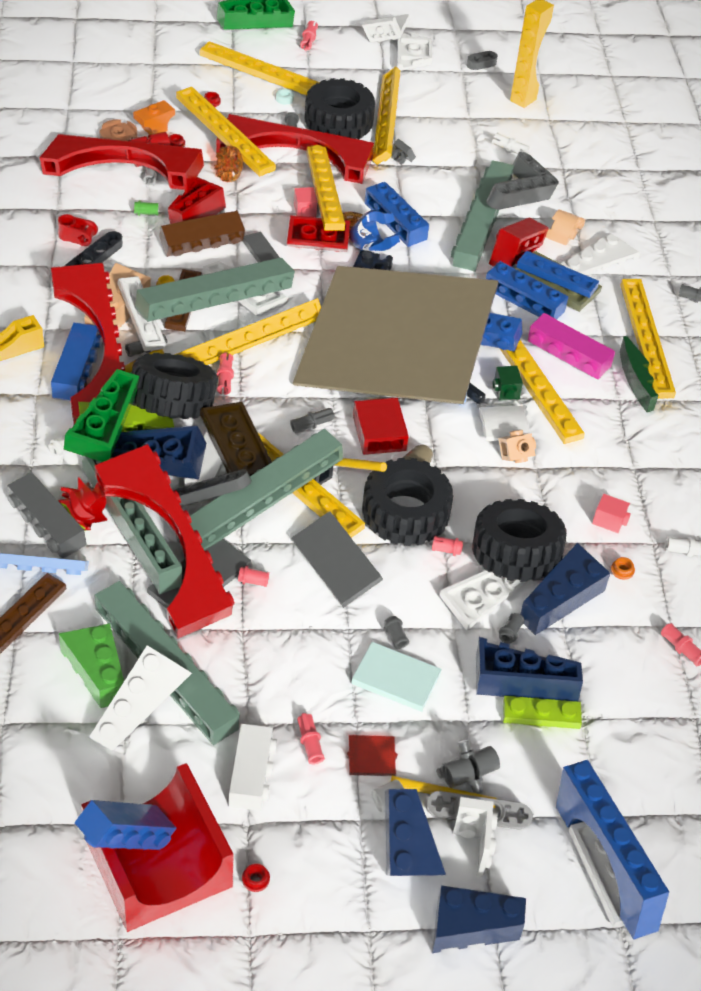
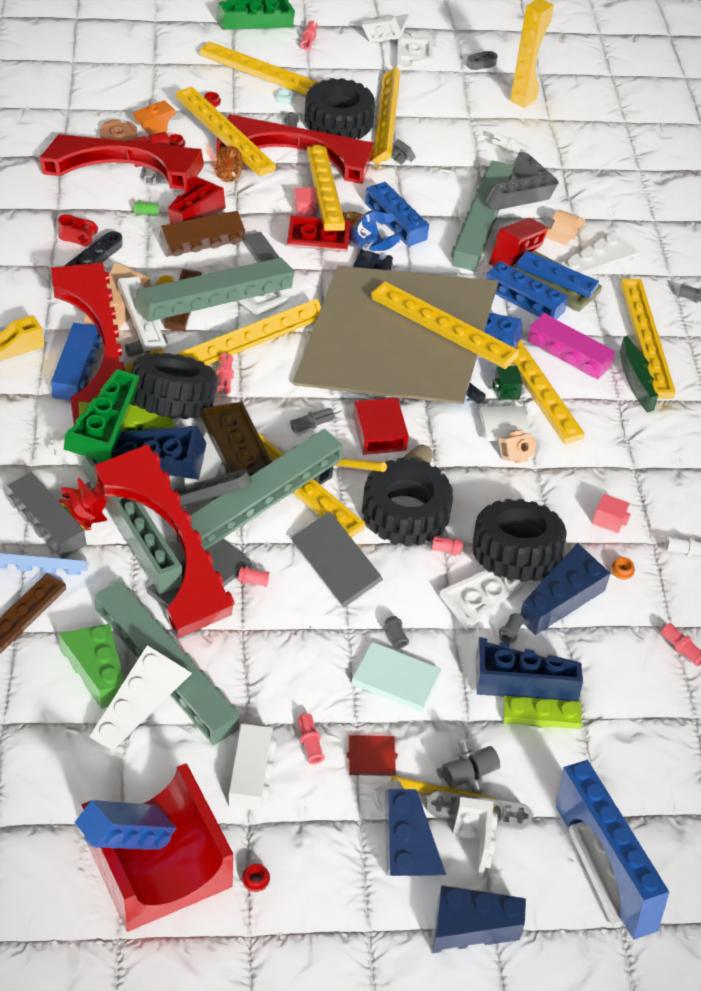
(445, 325): none -> yellow plate

